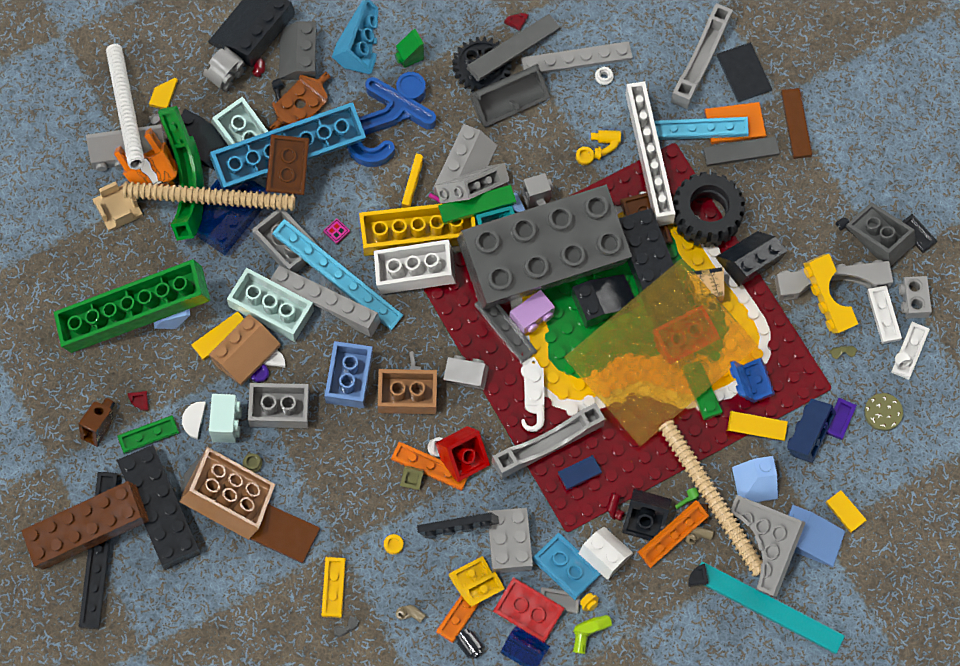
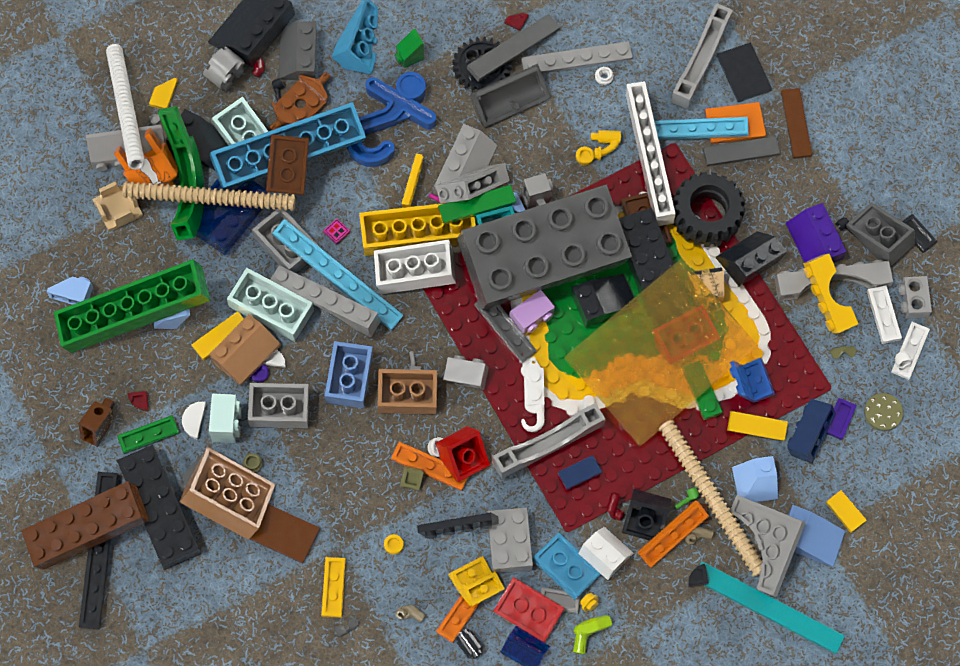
(71, 290): none -> light blue slope
(815, 234): none -> dark purple slope

